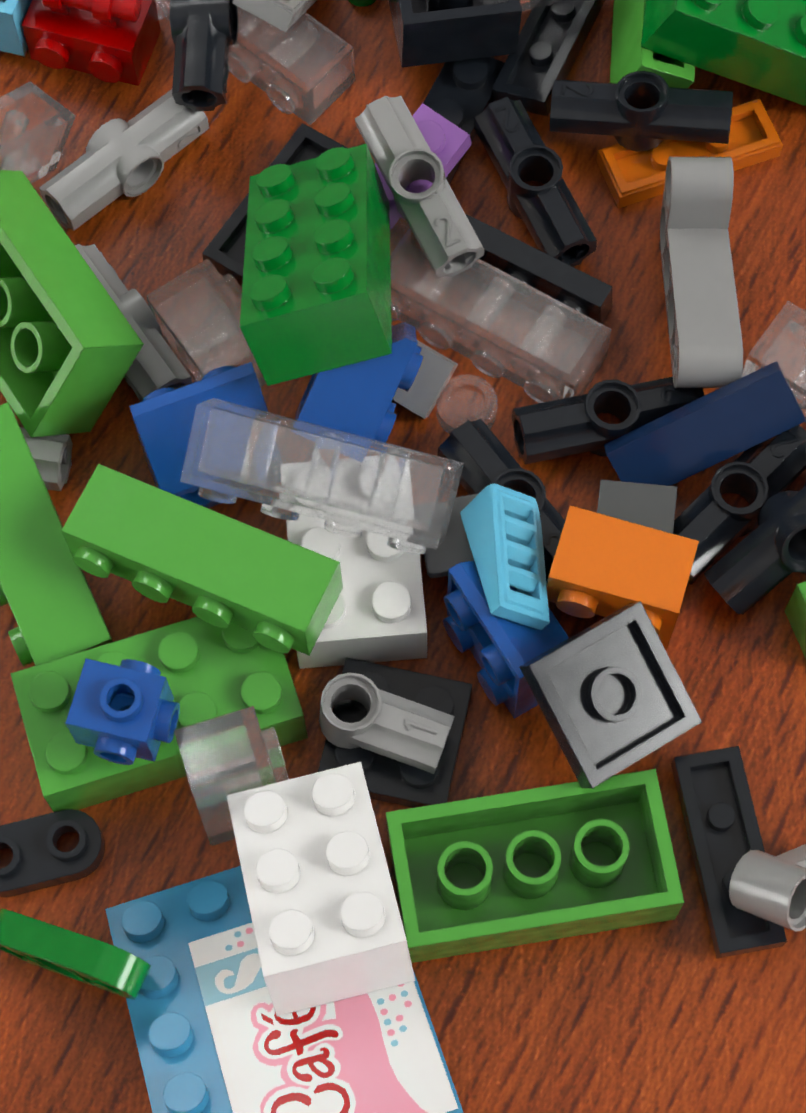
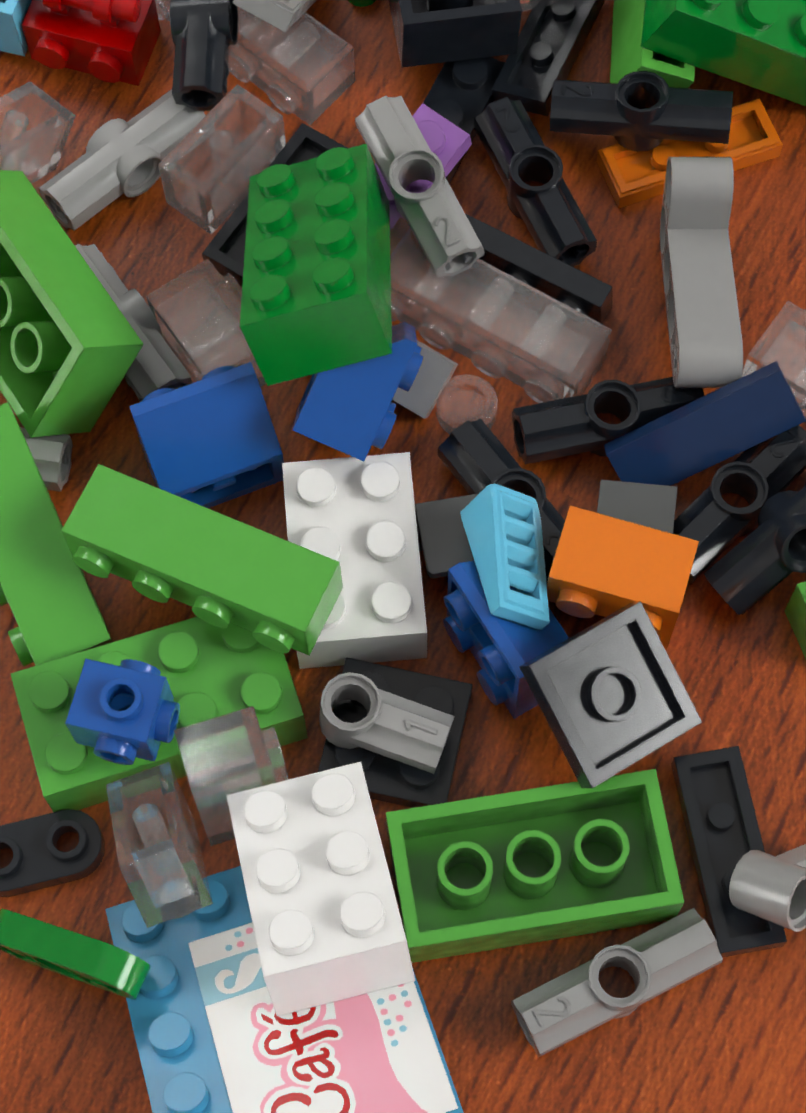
(158, 845): none -> clear brick
(214, 162): none -> clear brick
(321, 474): clear brick -> none
(654, 959): none -> light grey piece

